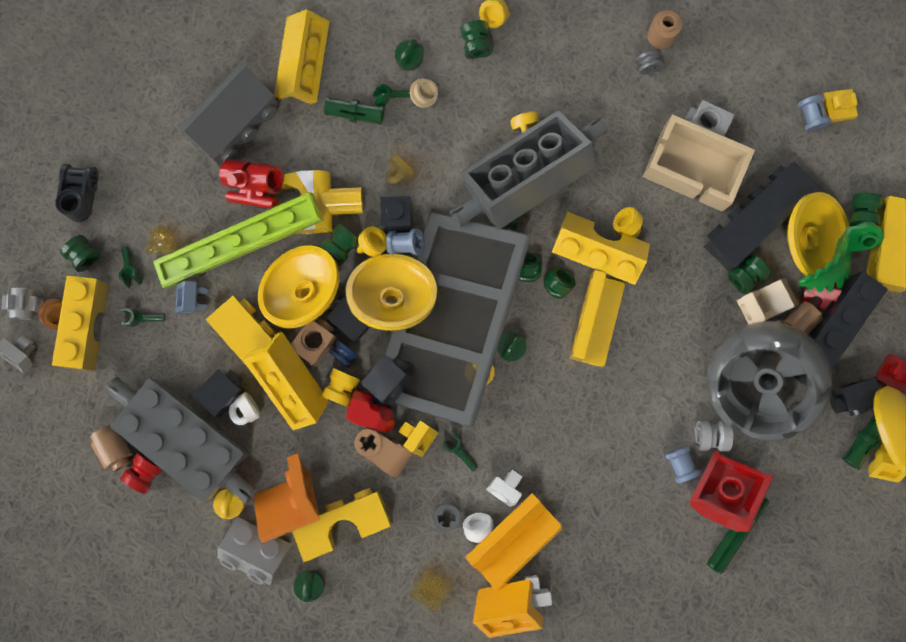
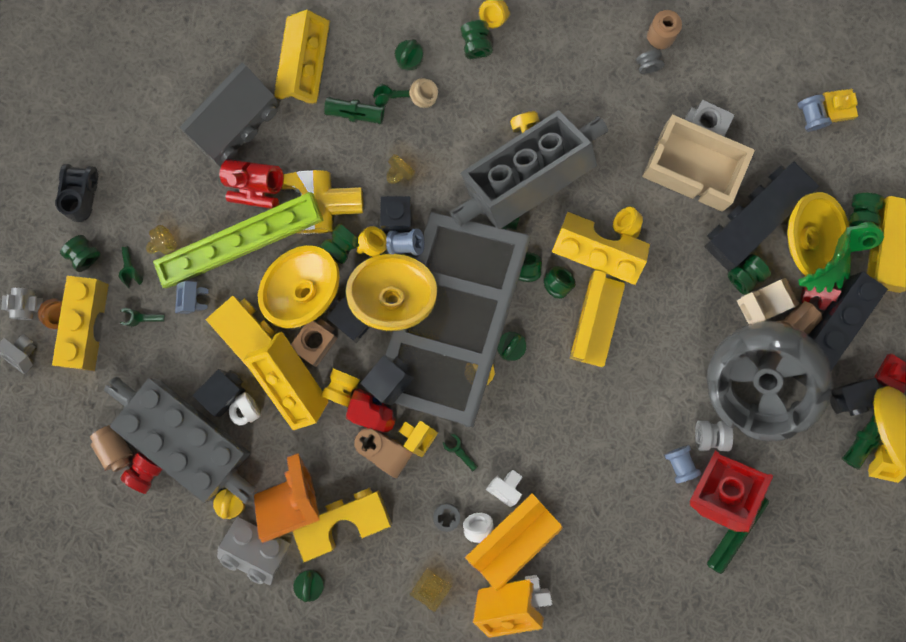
(343, 353): dark blue bush -> none

